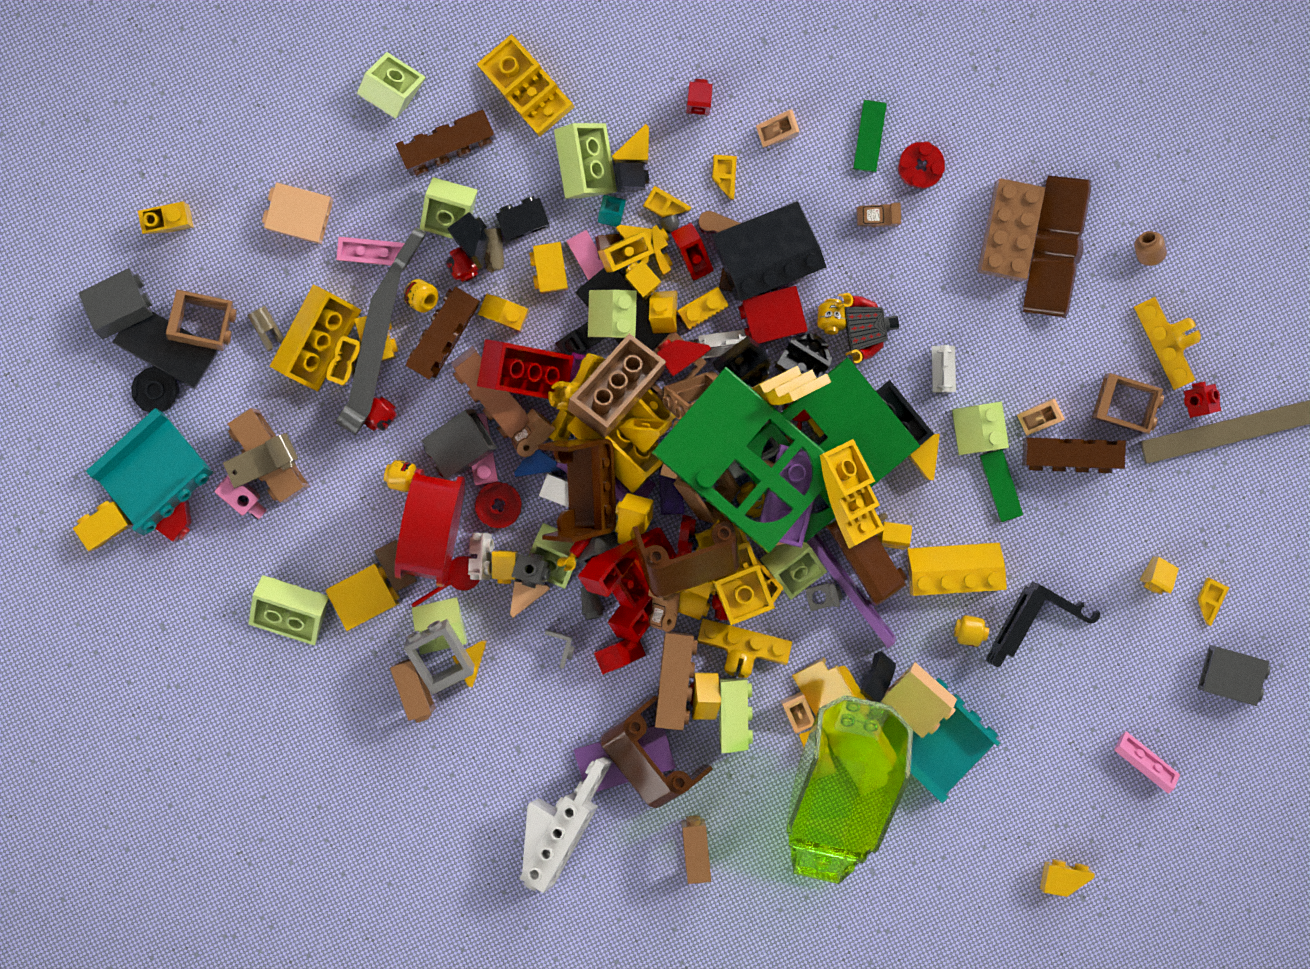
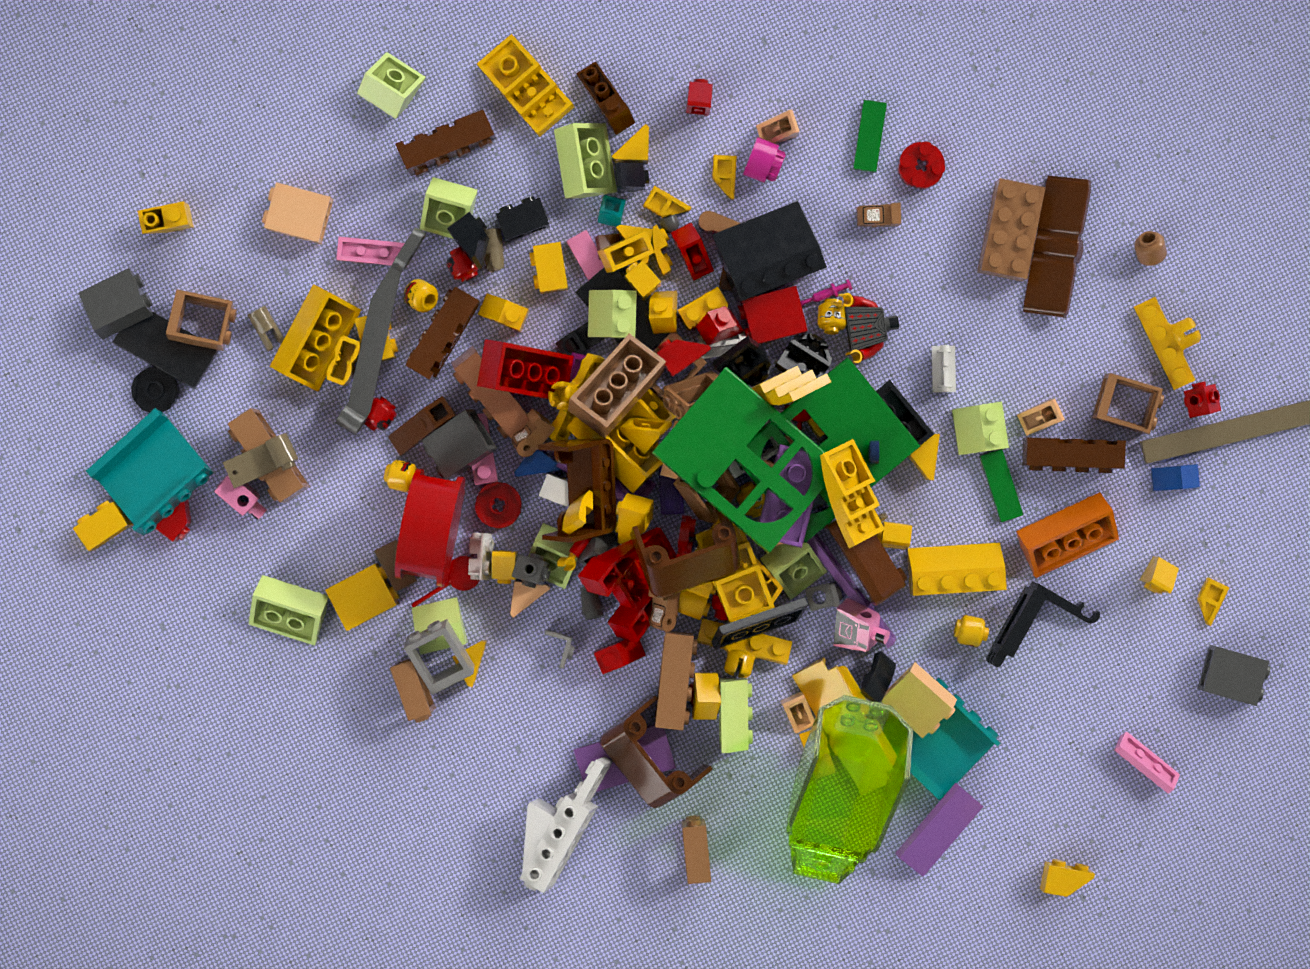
(422, 425): none -> reddish brown slope
(576, 513): none -> yellow slope
(606, 98): none -> reddish brown slope
(718, 325): none -> red slope
(759, 623): none -> black tile
(764, 161): none -> dark pink piece
(829, 292): none -> dark pink piece
(858, 627): none -> bright pink torso
(874, 452): none -> dark blue tile
(939, 829): none -> medium lavender tile
(1068, 534): none -> orange slope
(1175, 477): none -> blue slope

